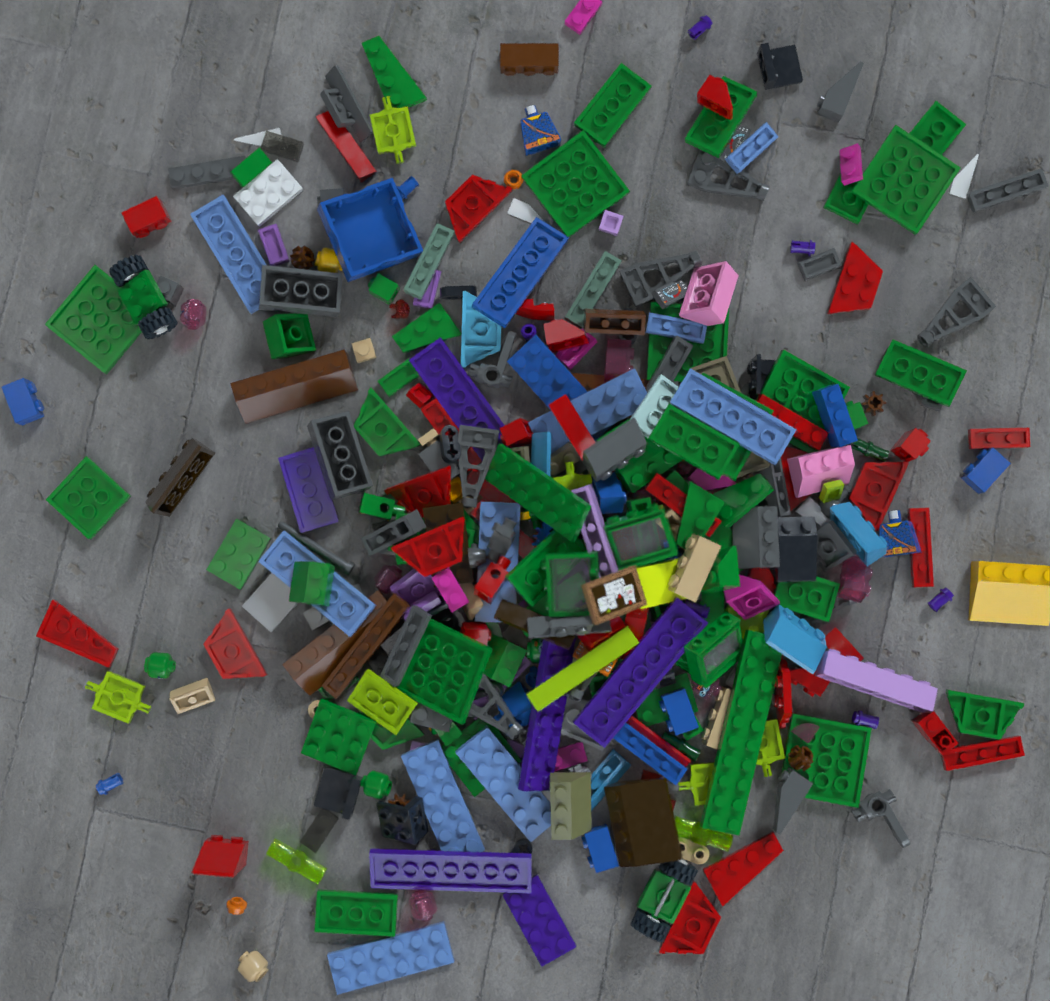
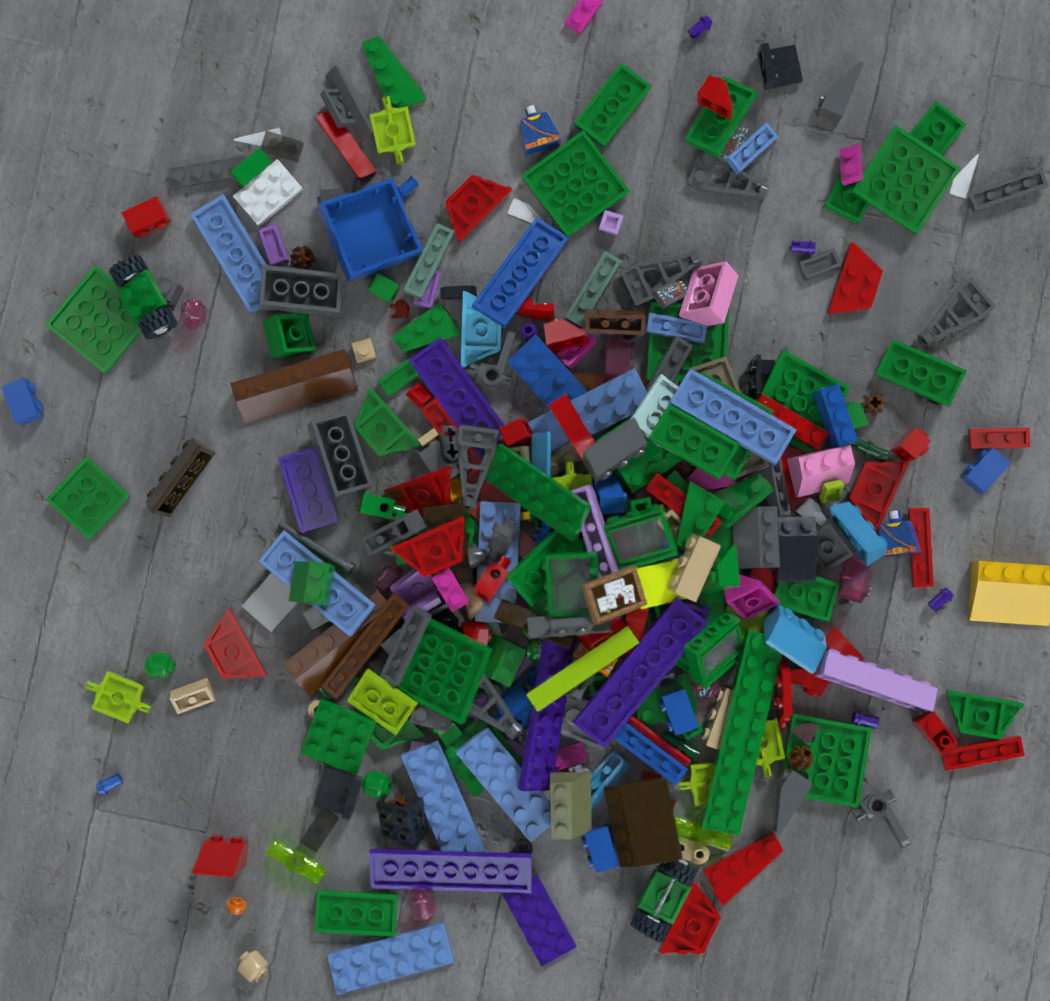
(73, 634): red wing -> none
(238, 554): green plate -> none
(327, 261): yellow head -> none
(516, 174): orange plate -> none
(529, 58): reddish brown brick -> none

